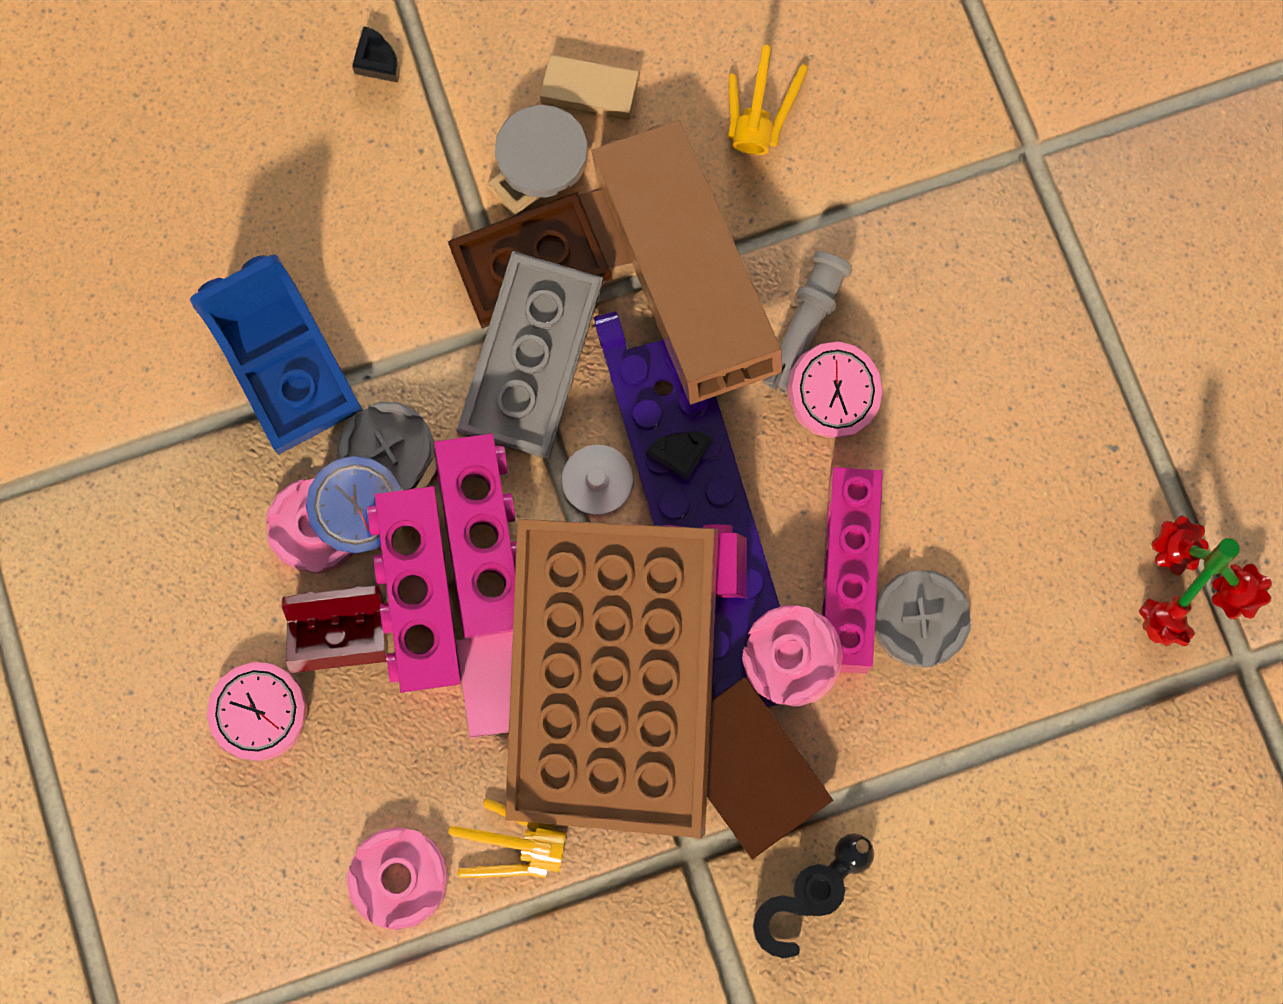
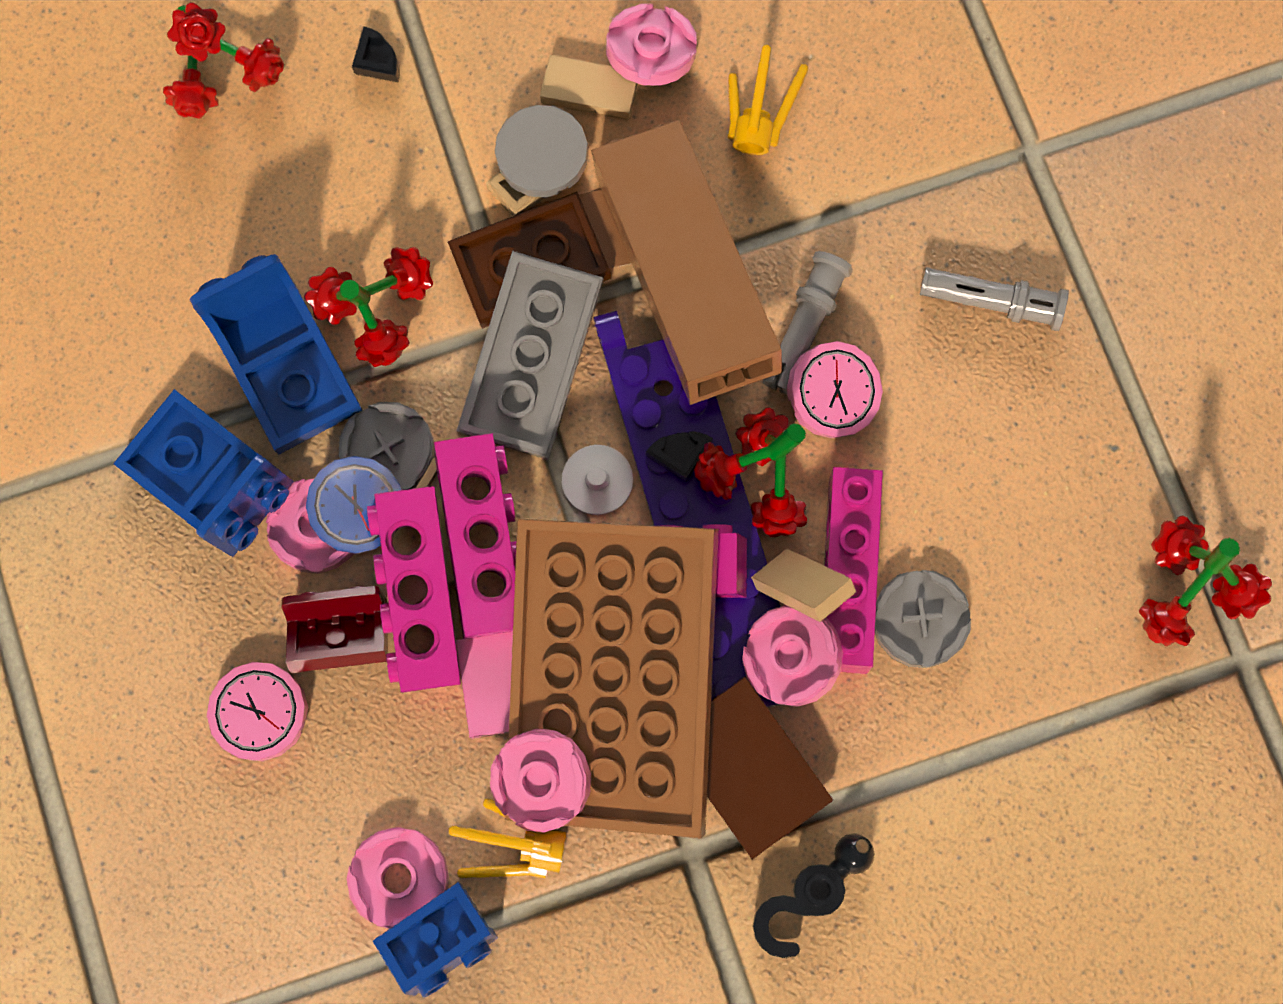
(195, 35): none -> red plant
(204, 474): none -> blue bracket
(337, 296): none -> red plant
(436, 942): none -> blue bracket
(540, 780): none -> bright pink tile
(651, 45): none -> bright pink tile
(761, 440): none -> red plant
(804, 584): none -> tan tile
(1016, 300): none -> light grey pin

